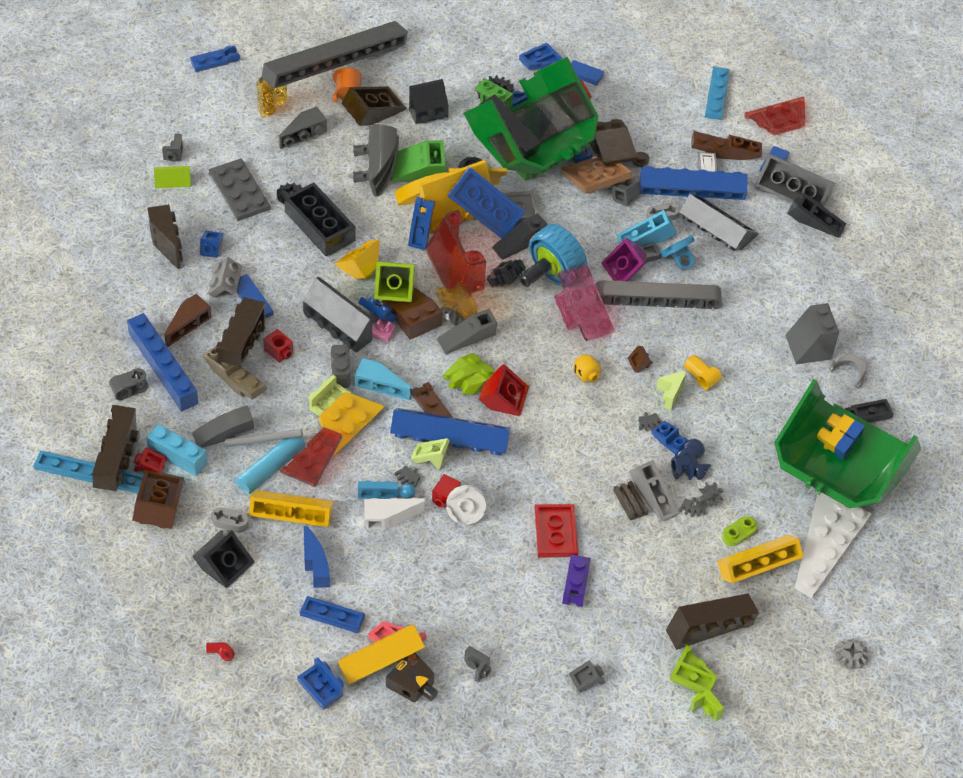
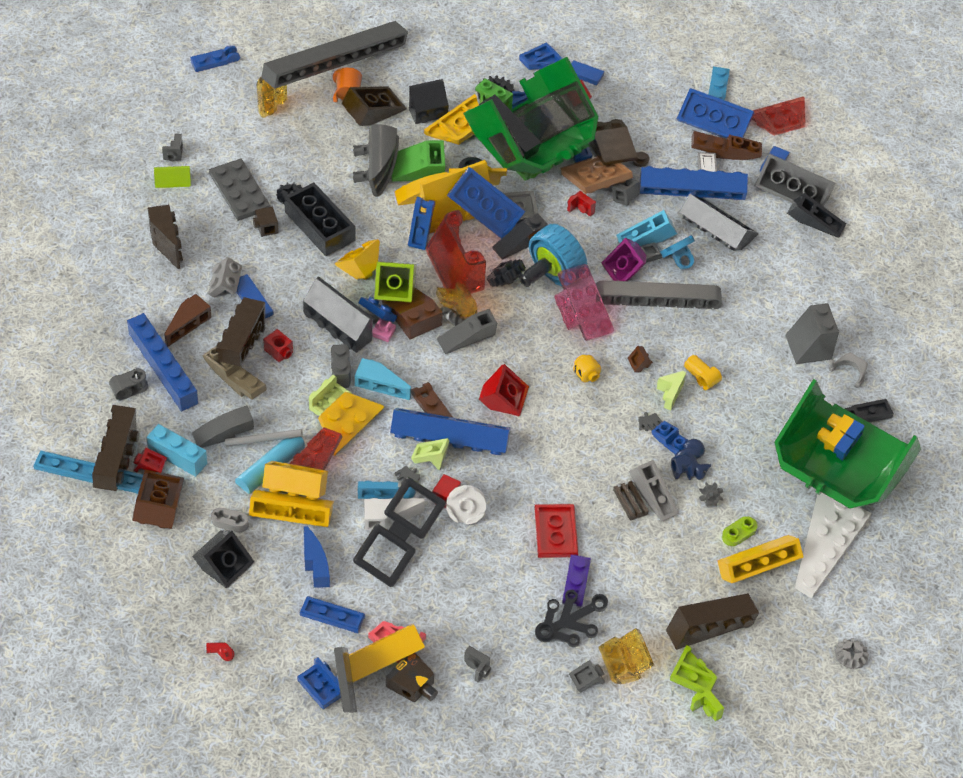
(210, 243): blue bracket -> none
(266, 221): none -> dark brown brick
(295, 479): none -> yellow brick
(304, 126): dark grey slope -> none
(345, 680): none -> dark grey tile
(399, 532): none -> black bar
(453, 125): none -> yellow wing
(468, 374): lime plate -> none
(569, 620): none -> black plant
(582, 202): none -> red bracket
(626, 657): none -> clear yellow brick
(658, 208): light grey beam -> none
(693, 506): dark grey piece -> none
(714, 115): none -> blue plate

